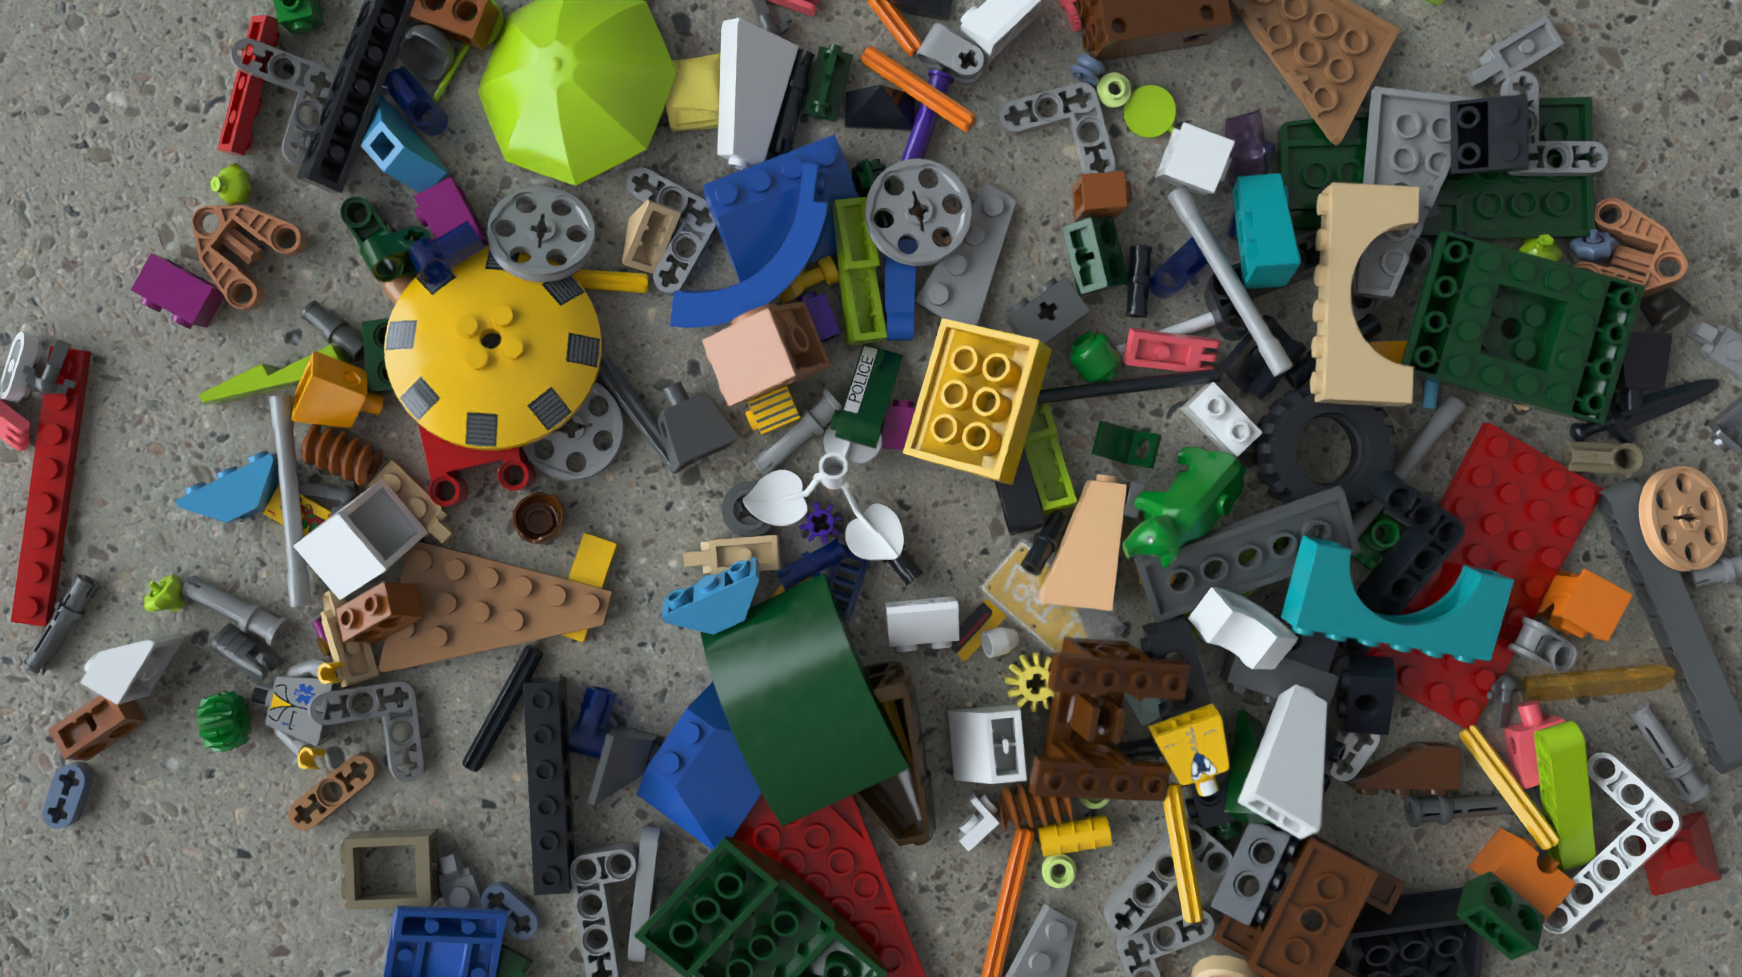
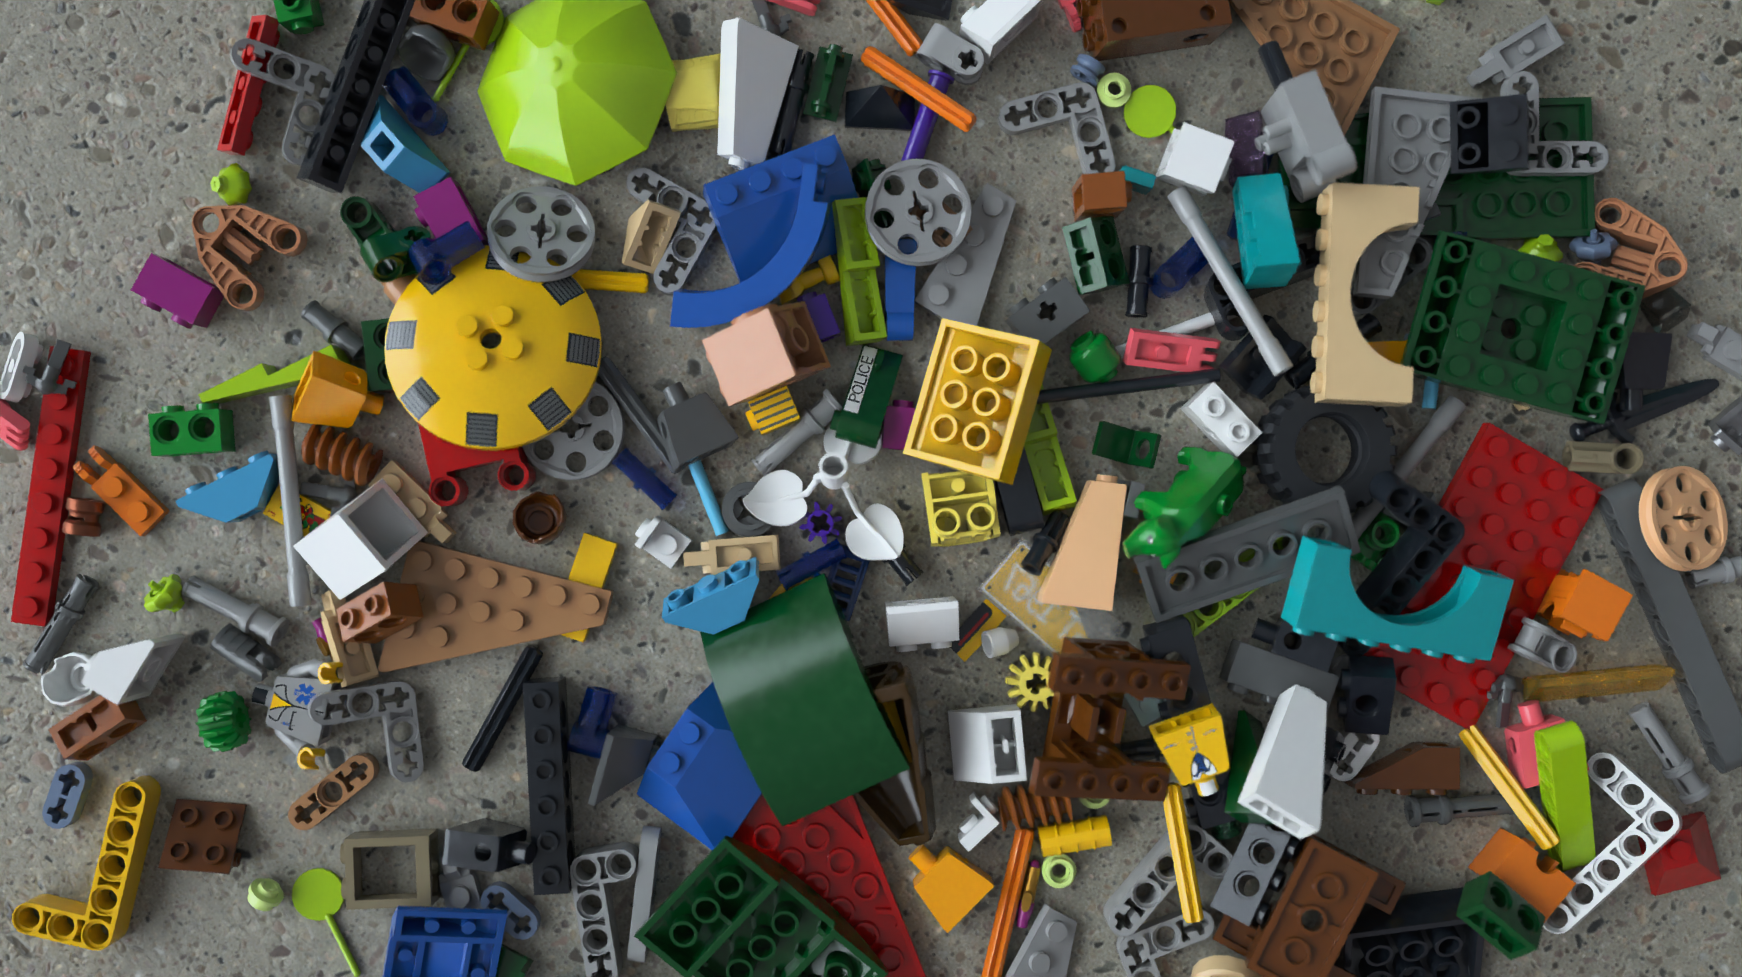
(63, 681): none -> white hair
(83, 508): none -> copper wheel
(108, 876): none -> yellow beam
(123, 492): none -> orange hinge
(192, 435): none -> green brick
(203, 837): none -> reddish brown hinge
(265, 894): none -> yellowish green plate
(318, 898): none -> lime piece
(499, 846): none -> black torso
(644, 478): none -> clear blue pin
(662, 540): none -> white bracket
(708, 498): none -> medium azure bar
(948, 884): none -> light orange torso
(950, 506): none -> light yellow slope
(1026, 903): none -> pearl gold piece
(1140, 181): none -> teal tile
(1242, 628): white brick -> none
(1302, 128): none -> light grey piece

